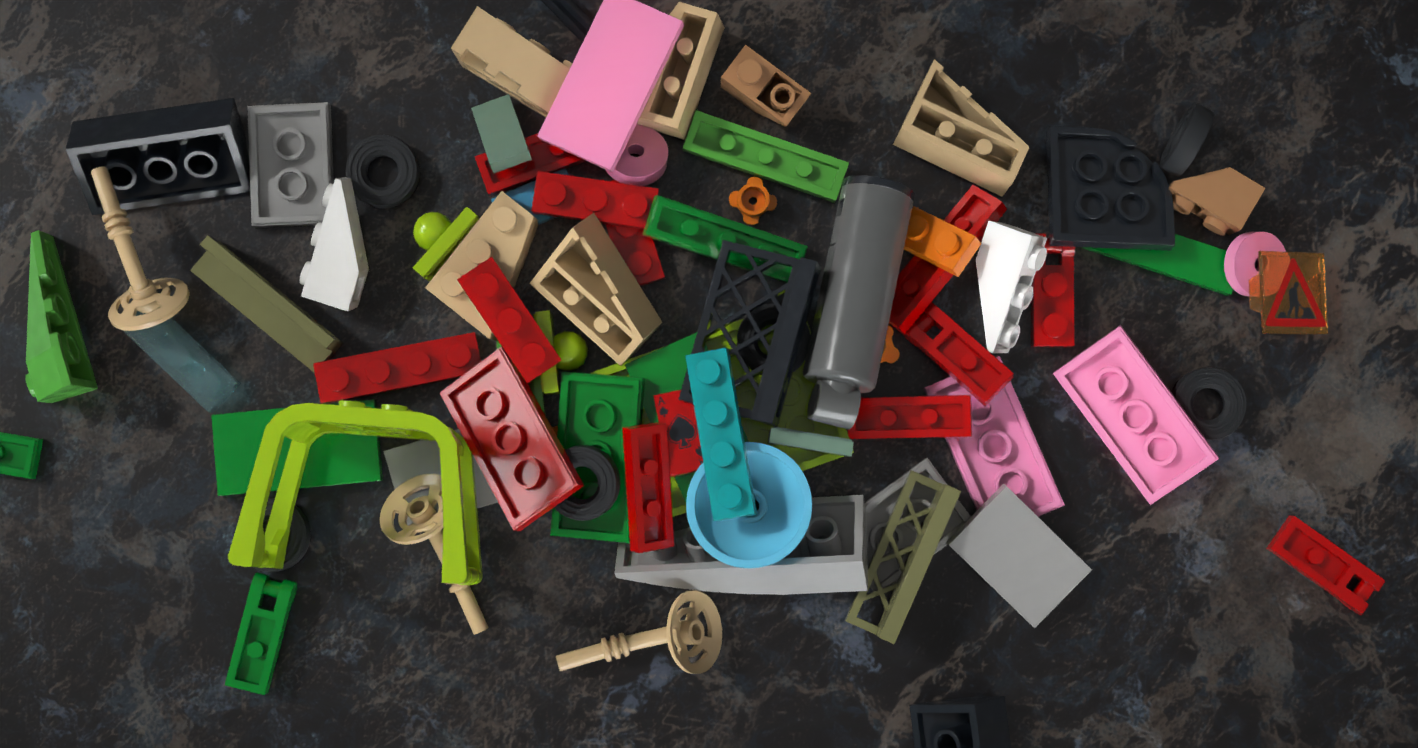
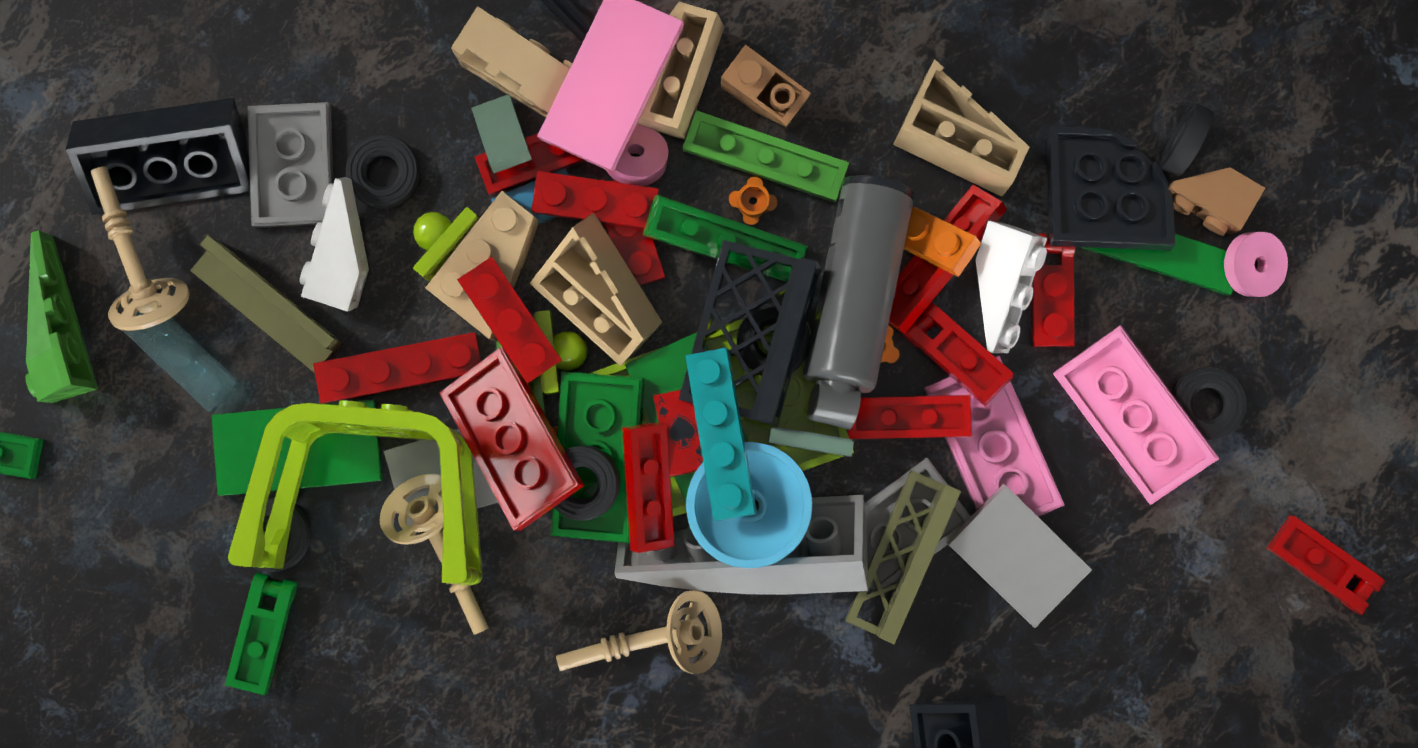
(1290, 293): clear orange piece -> none

